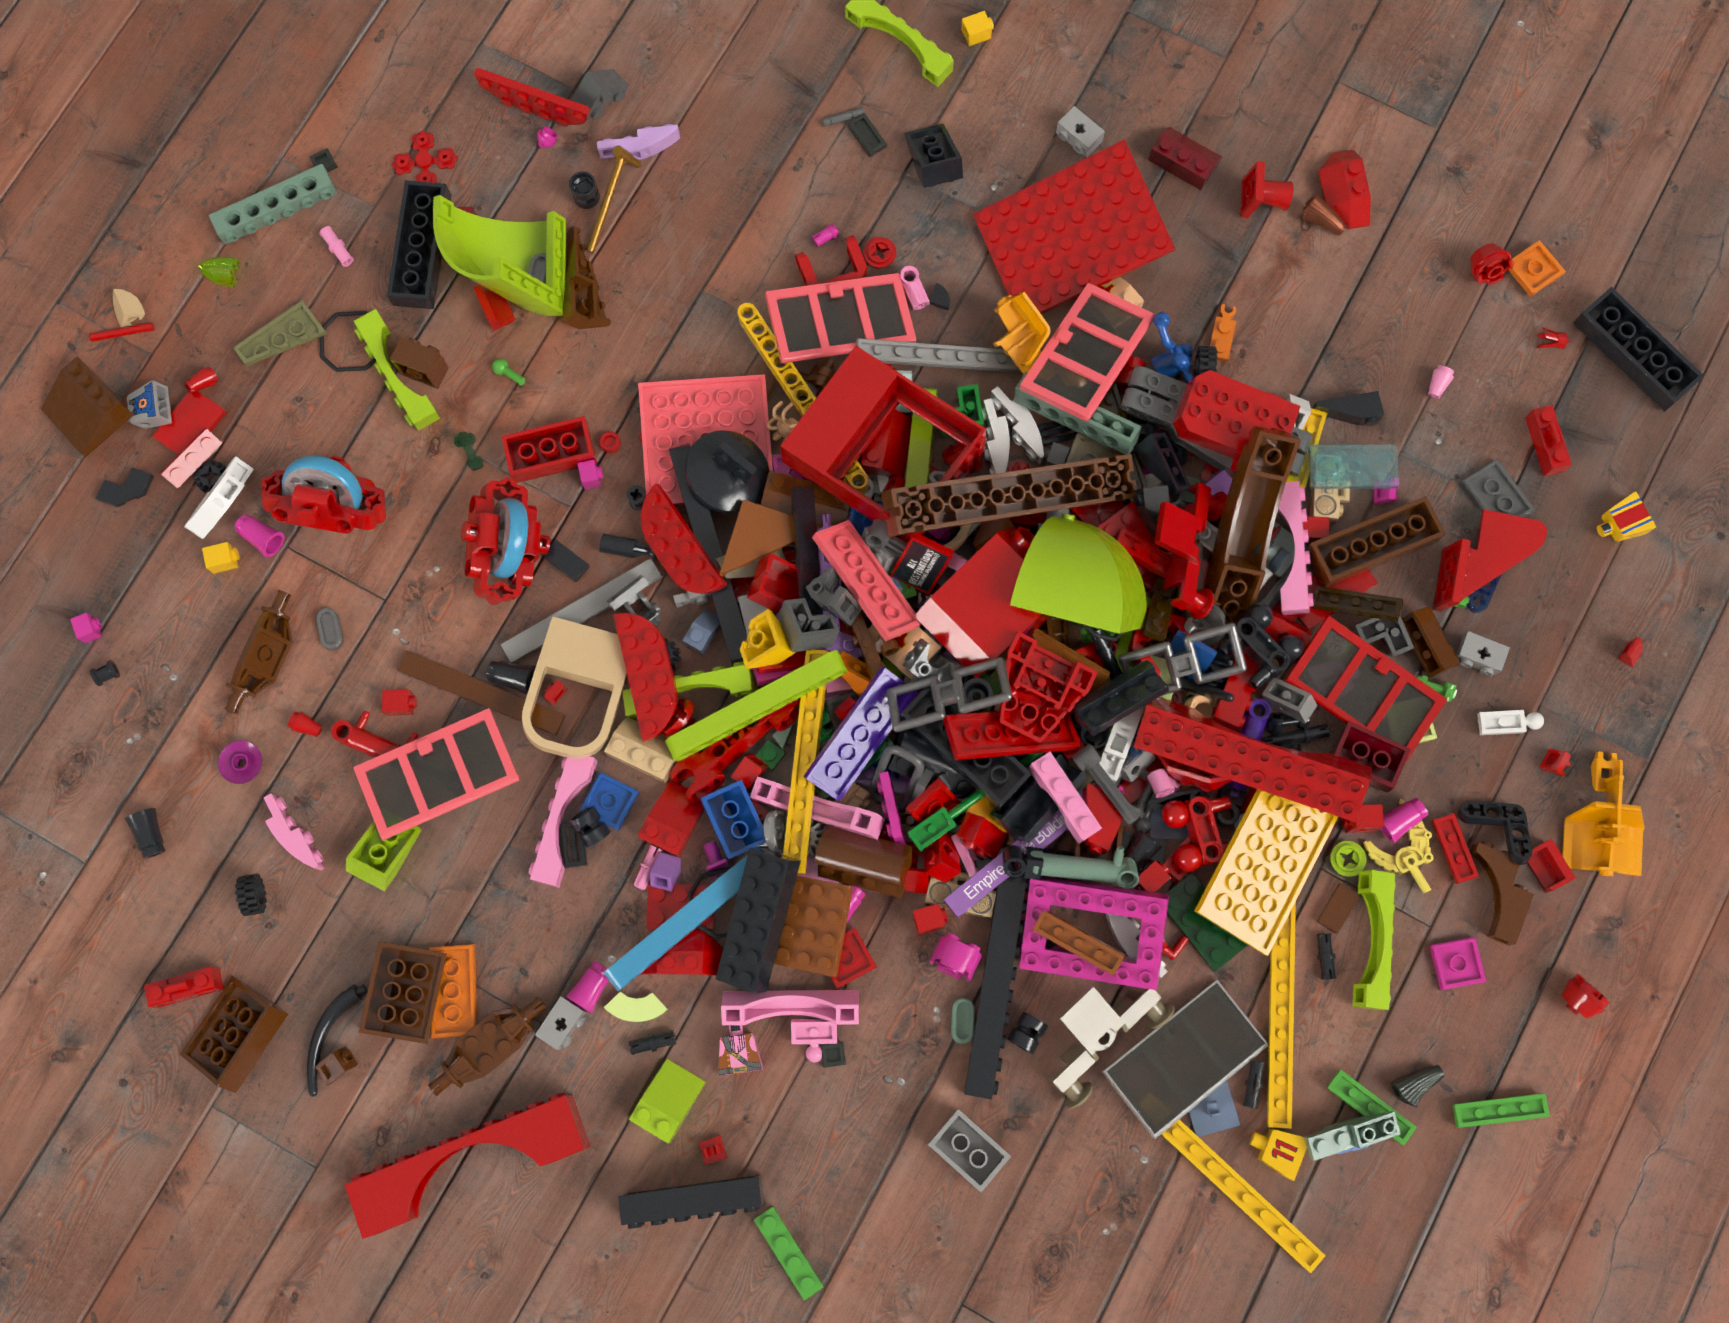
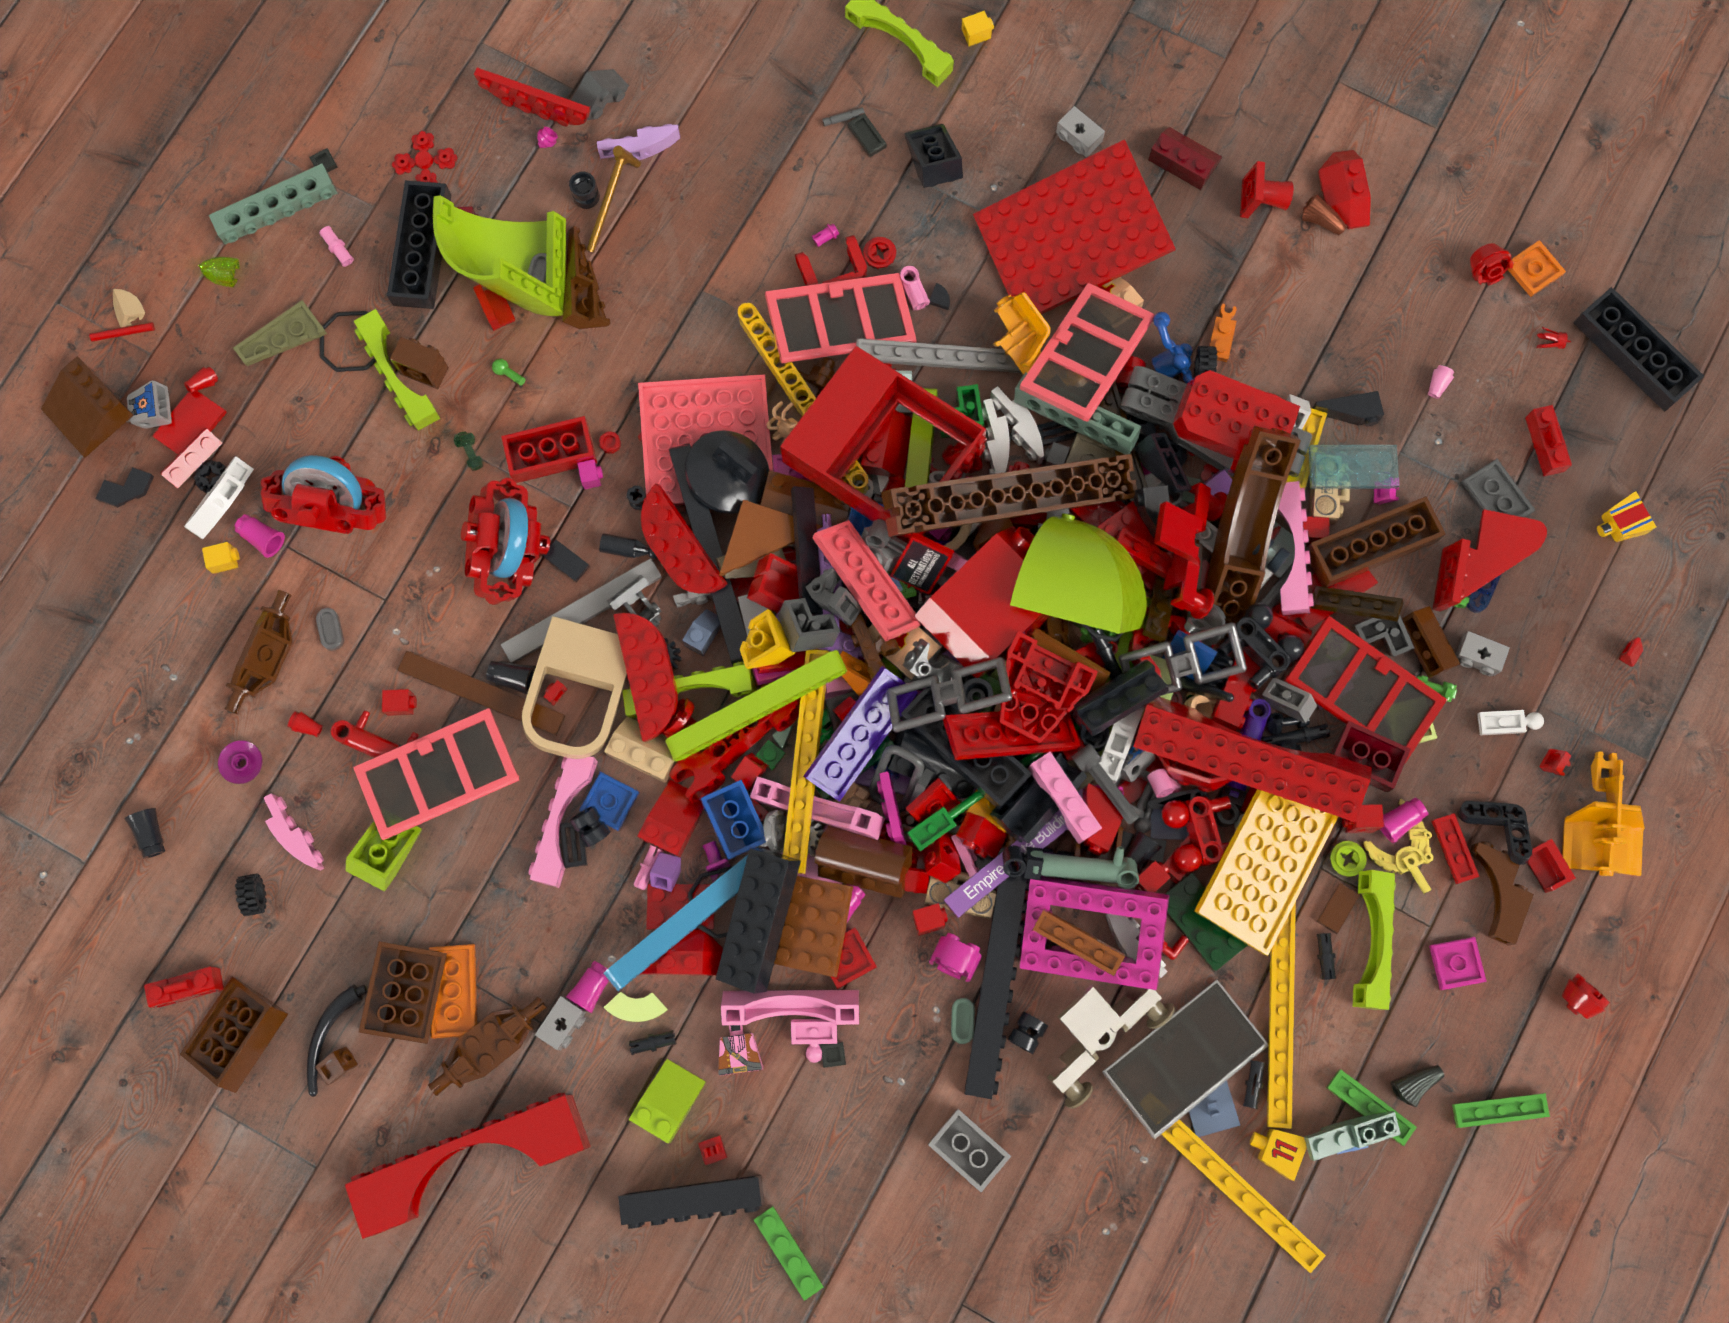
(86, 627): dark pink plate -> none
(105, 673): black bush -> none

